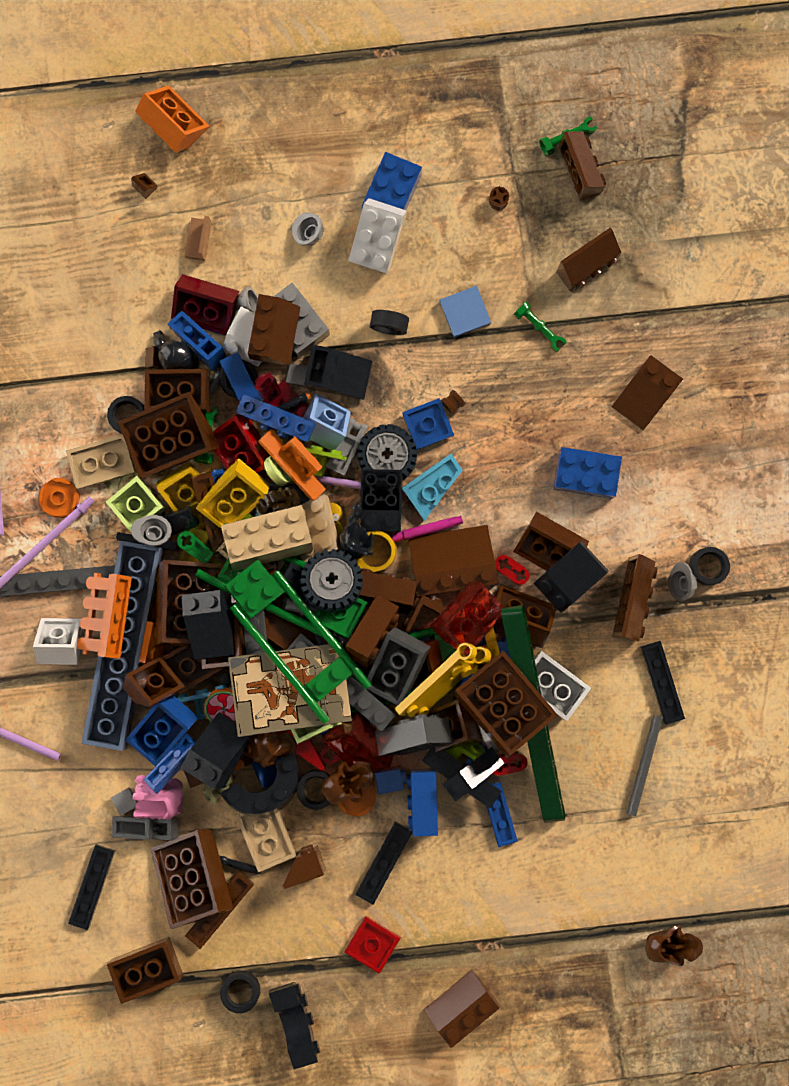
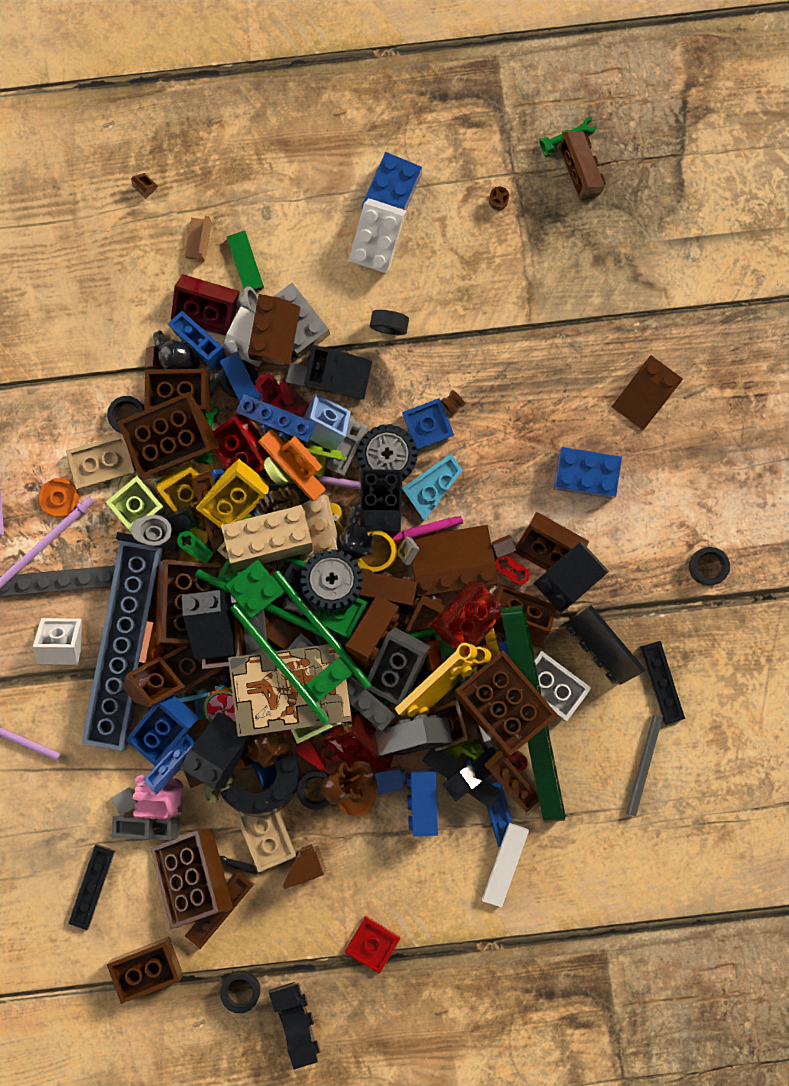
(114, 615): orange fence -> none
(171, 118): orange slope -> none
(245, 260): none -> green tile
(296, 401): black piece -> none
(307, 229): light grey piece -> none
(383, 863): black tile -> none
(407, 550): none -> light grey tile
(462, 1008): reddish brown slope -> none
(465, 311): medium blue tile -> none
(503, 546): none -> reddish brown slope
(505, 865): none -> white tile
(512, 781): none -> reddish brown plate
(539, 325): green piece -> none
(589, 260): reddish brown slope -> none
(604, 645): none -> black slope
(634, 598): reddish brown slope -> none
(673, 946): reddish brown head -> none
(682, 582): light grey piece -> none

